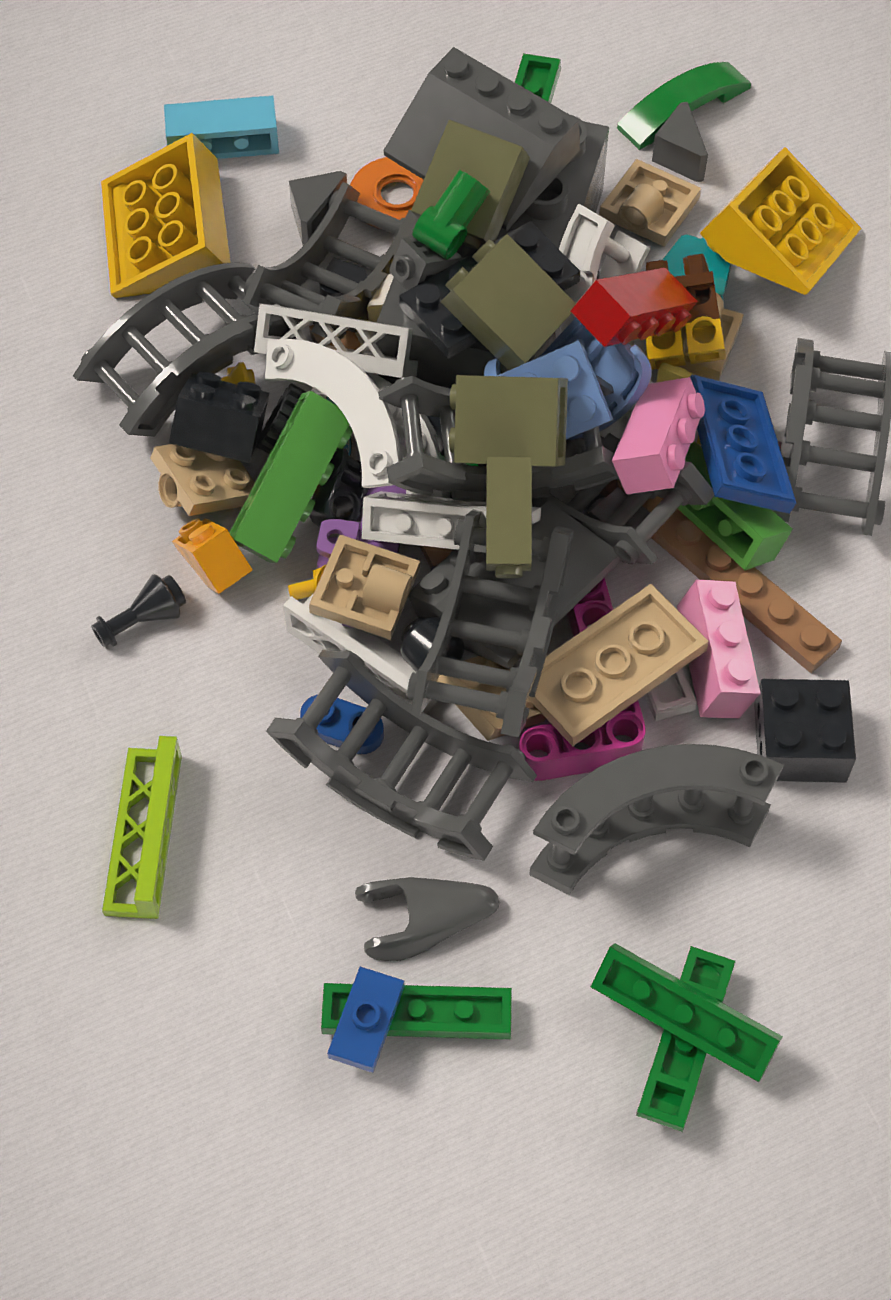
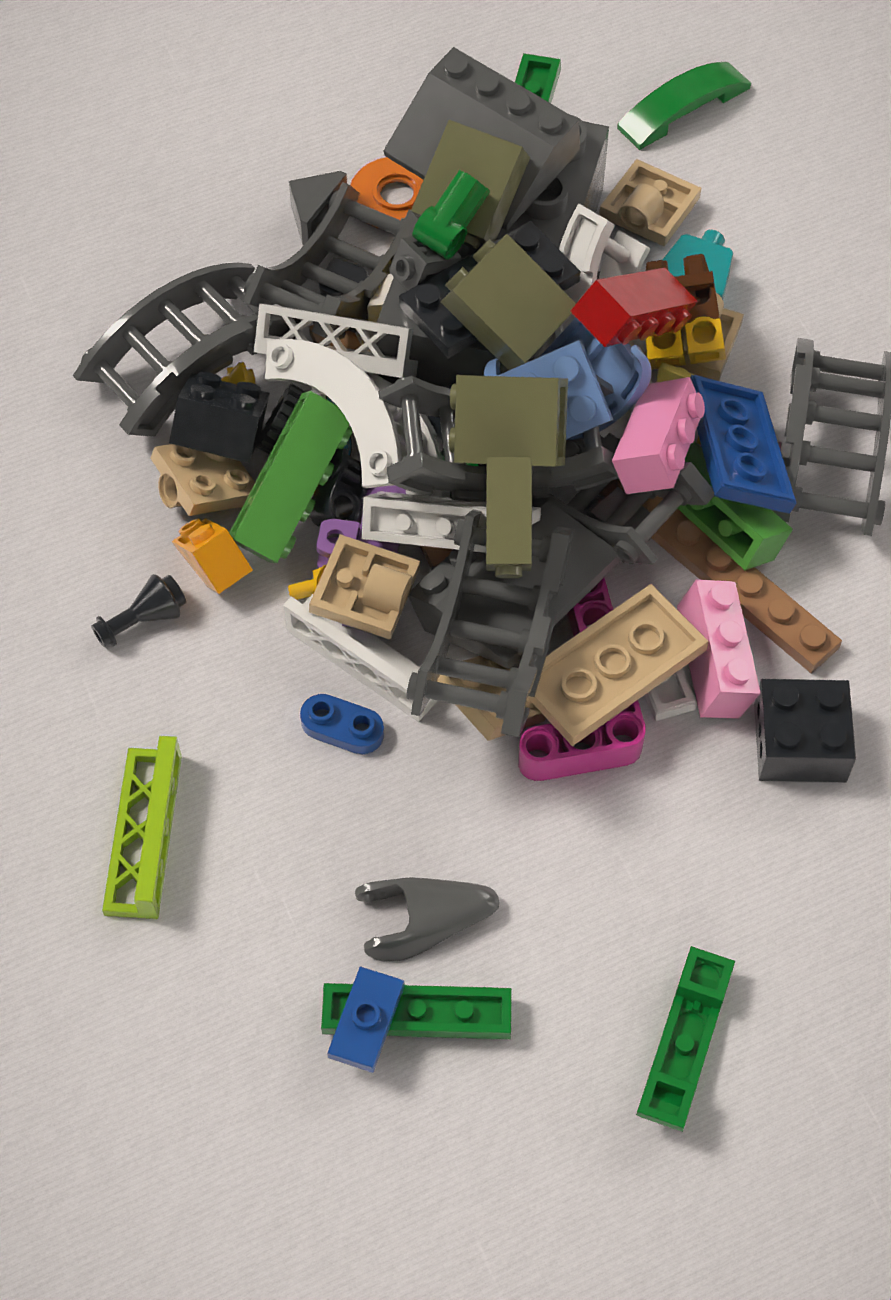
(164, 218): yellow slope -> none
(226, 126): medium azure brick -> none
(378, 795): dark grey fence -> none
(418, 639): black head -> none
(644, 795): dark grey fence -> none
(680, 145): dark grey slope -> none
(686, 1012): green plate -> none
(782, 226): yellow slope -> none

